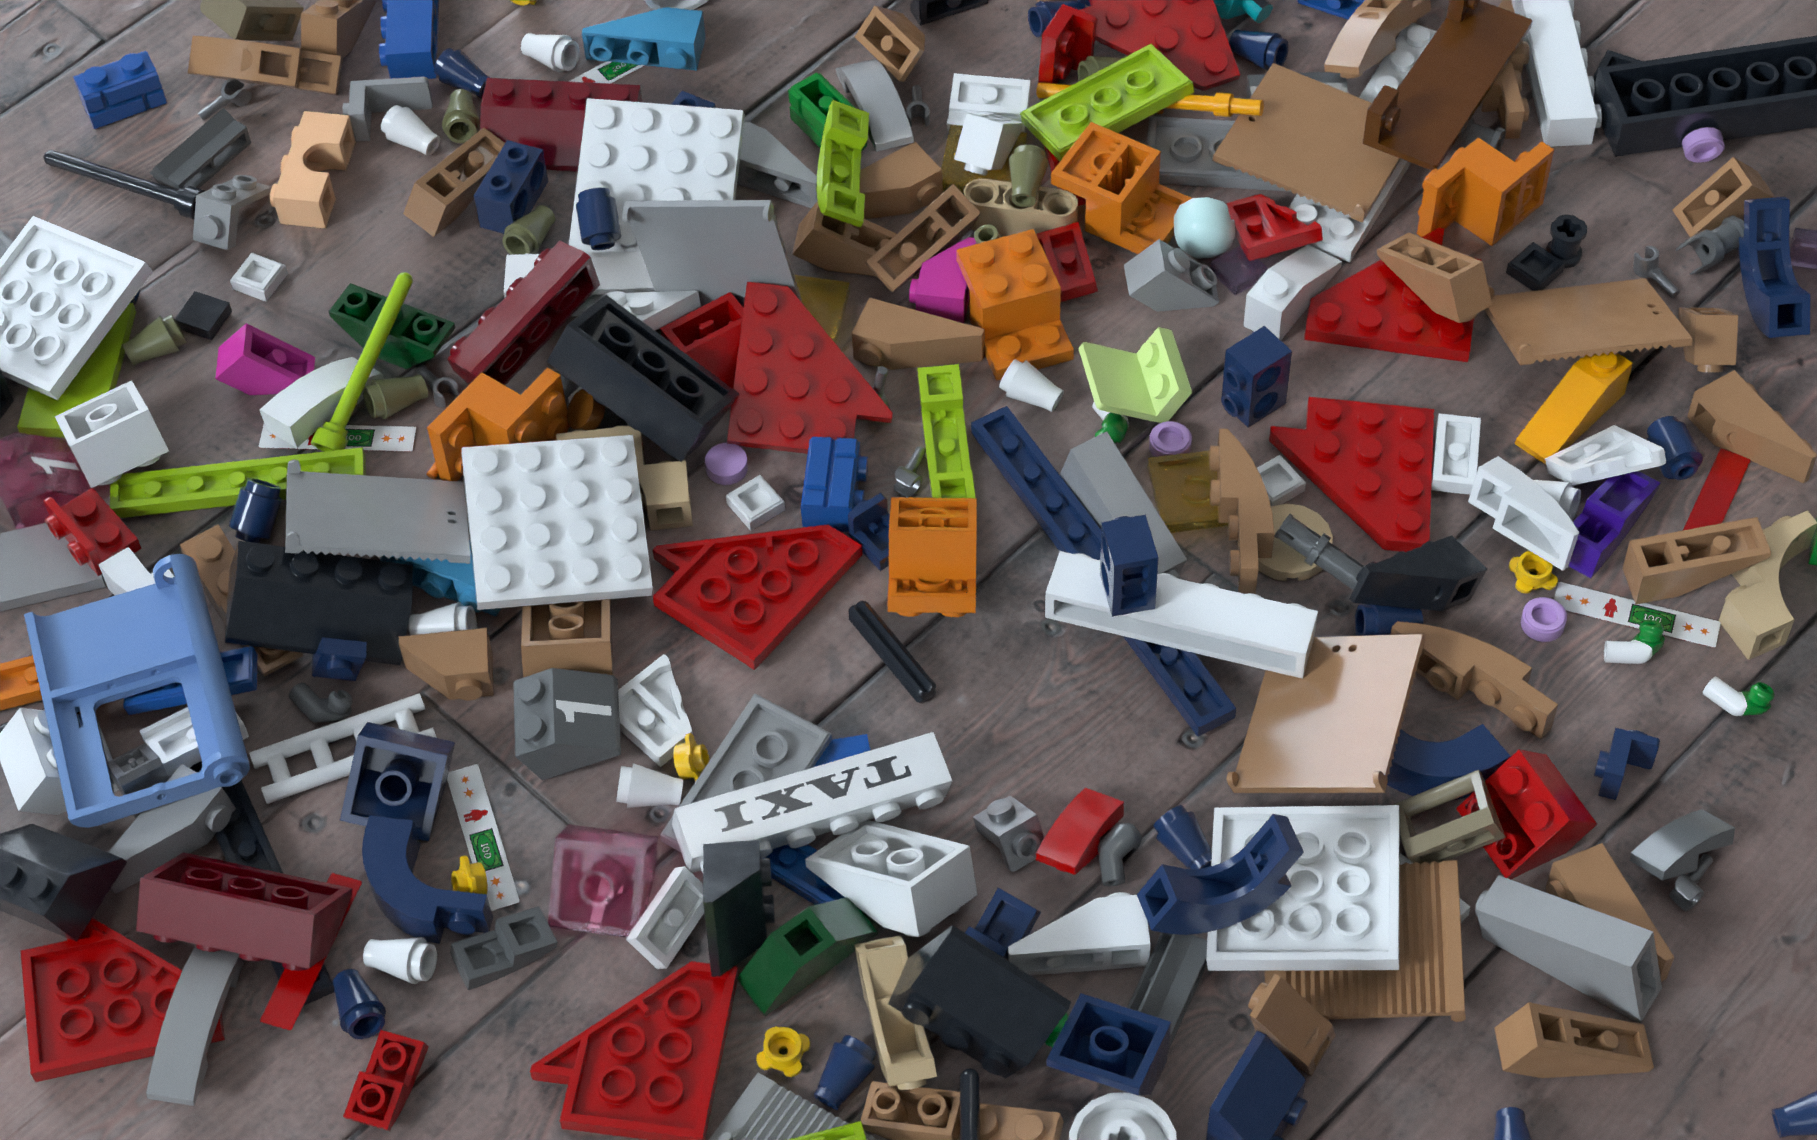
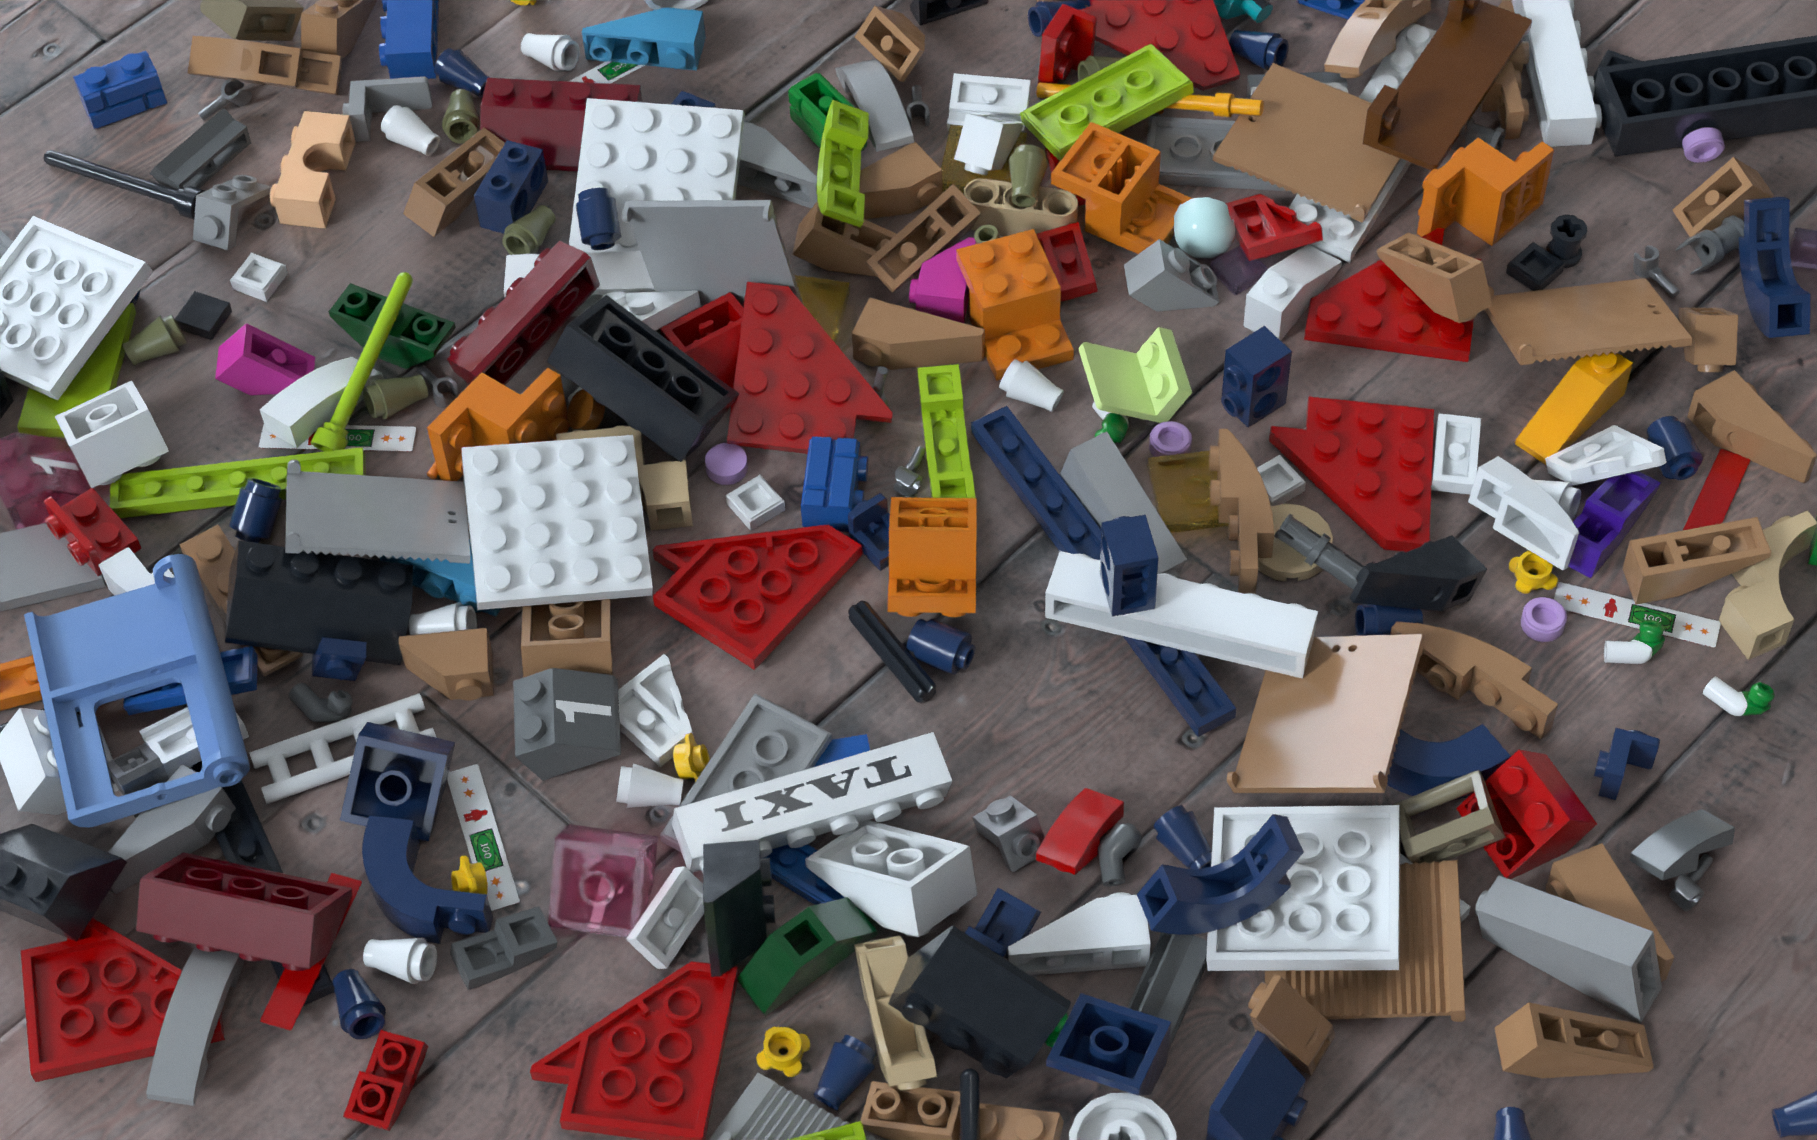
(941, 645): none -> dark blue brick

